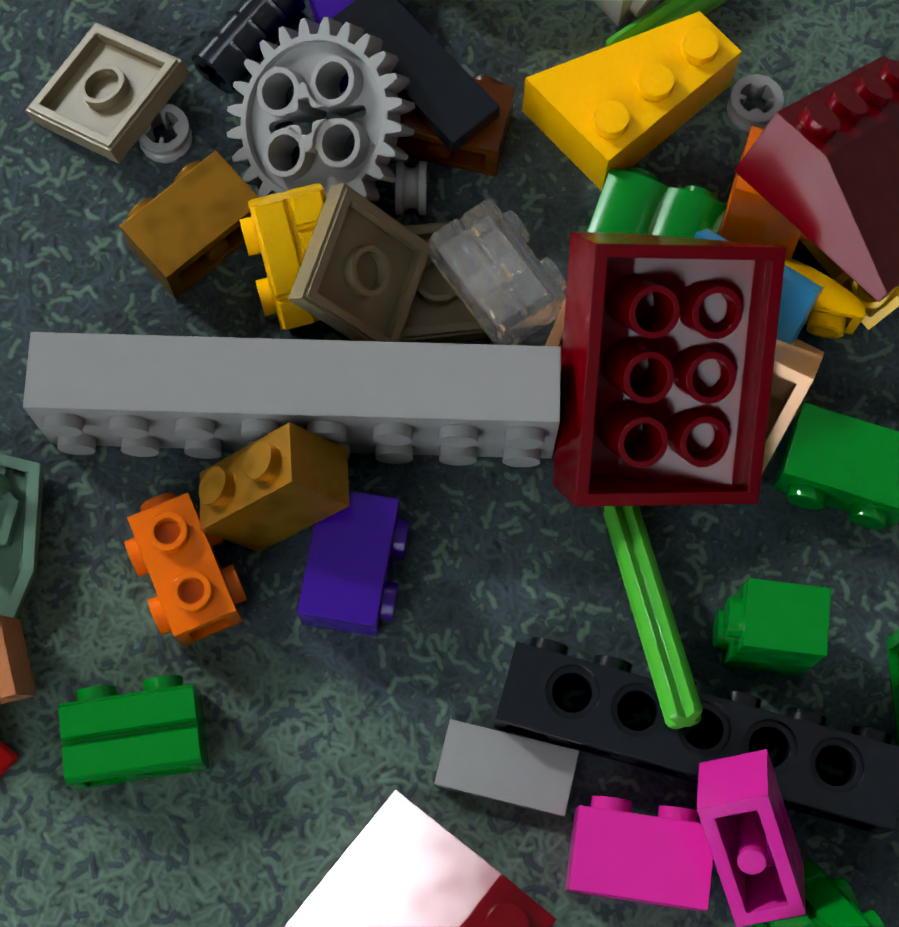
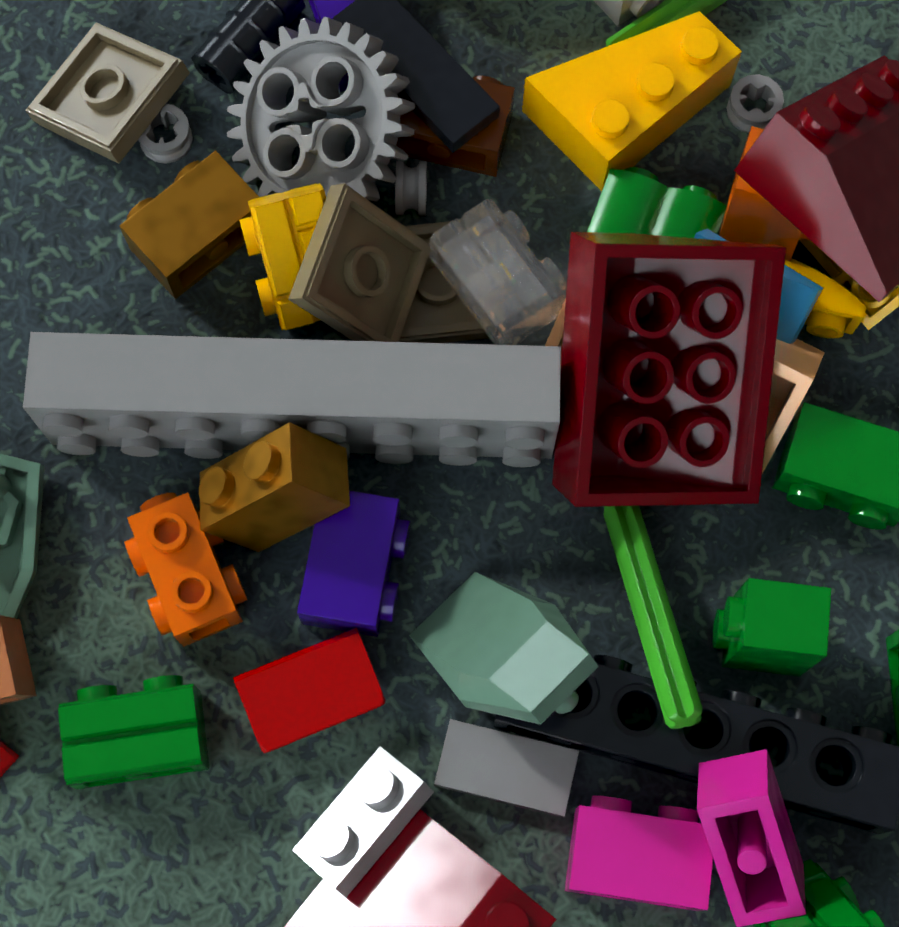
(309, 690): none -> red slope
(363, 821): none -> plate
(505, 651): none -> sand green piece

